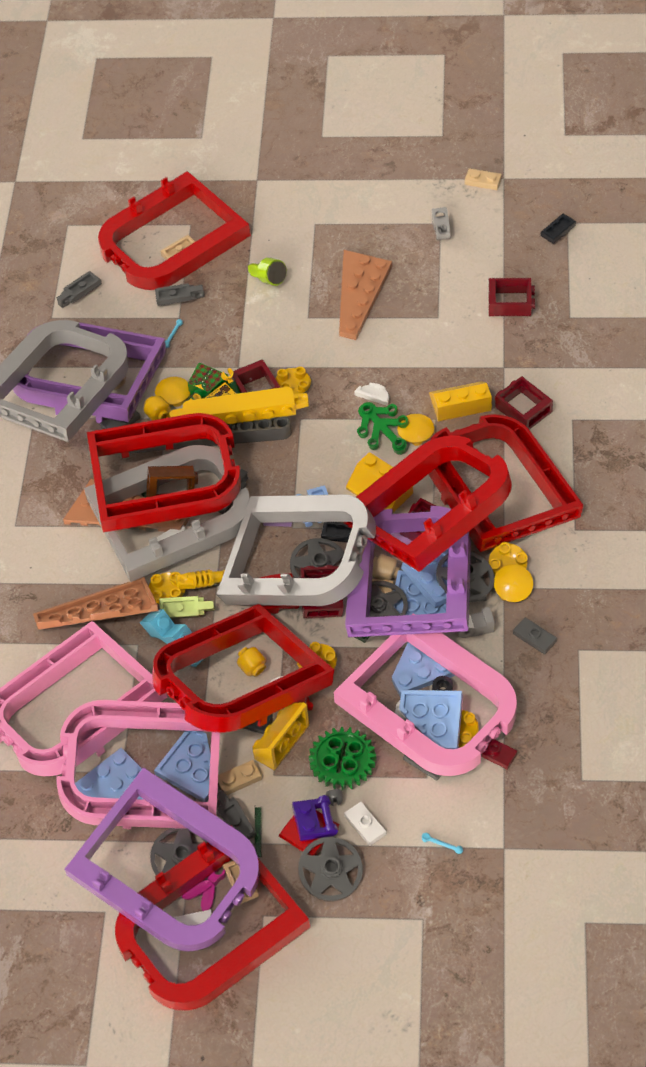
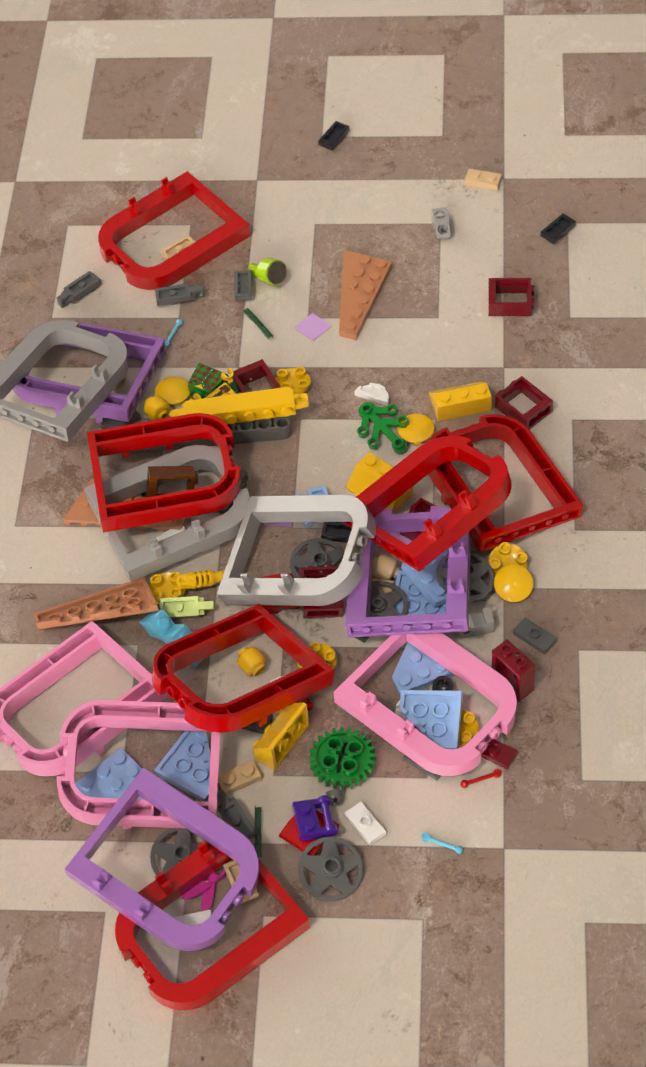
(243, 285): none -> dark grey plate
(258, 323): none -> clear green piece
(312, 326): none -> lavender sticker
(334, 135): none -> black plate
(497, 774): none -> red hinge
(517, 670): none -> dark red window

